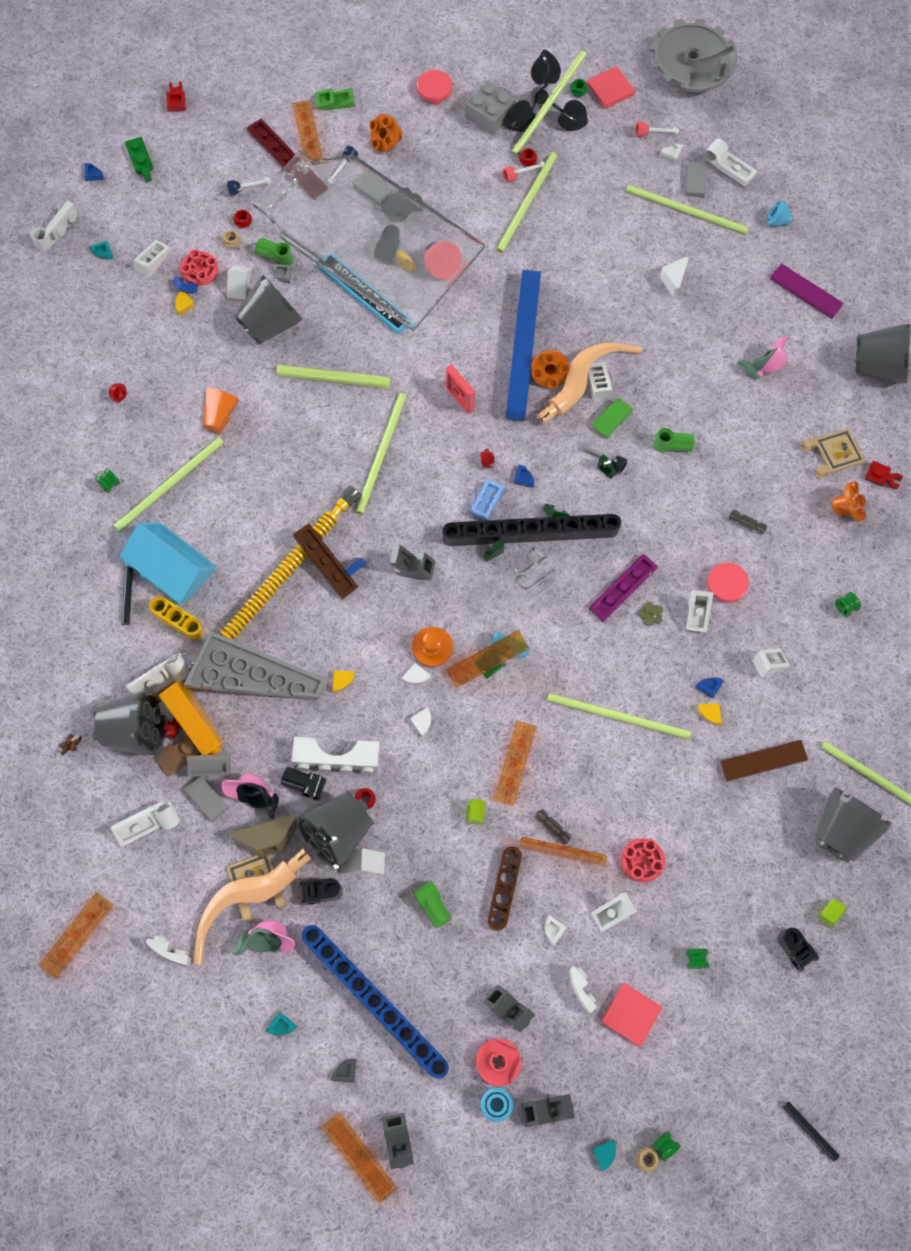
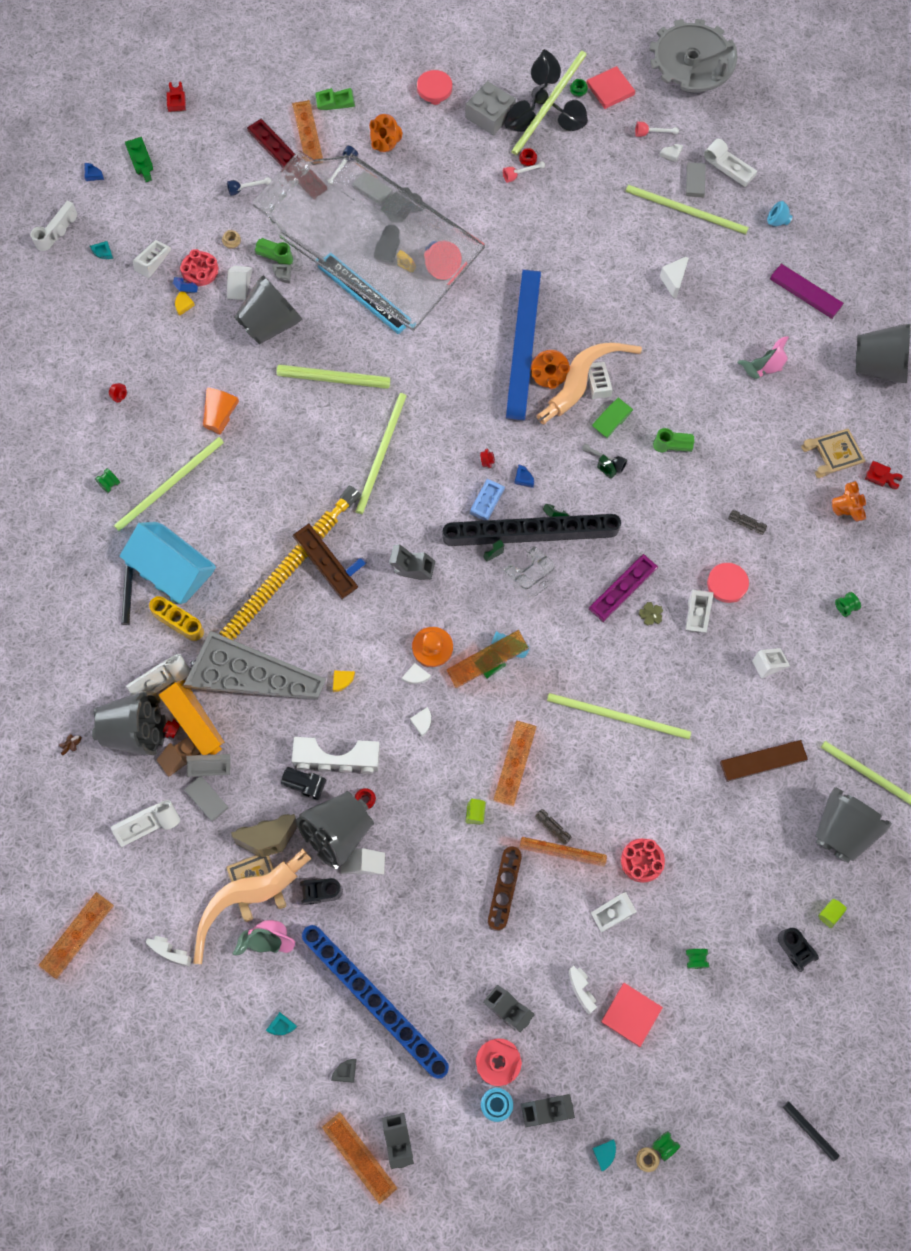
(242, 214): red plate -> none
(253, 791): black hair -> none
(430, 901): bright green piece -> none
(460, 389): coral tile -> none
(526, 203): yellowish green piece -> none
(553, 929): white tile -> none
(710, 686): blue tile -> none
(711, 712): yellow tile -> none

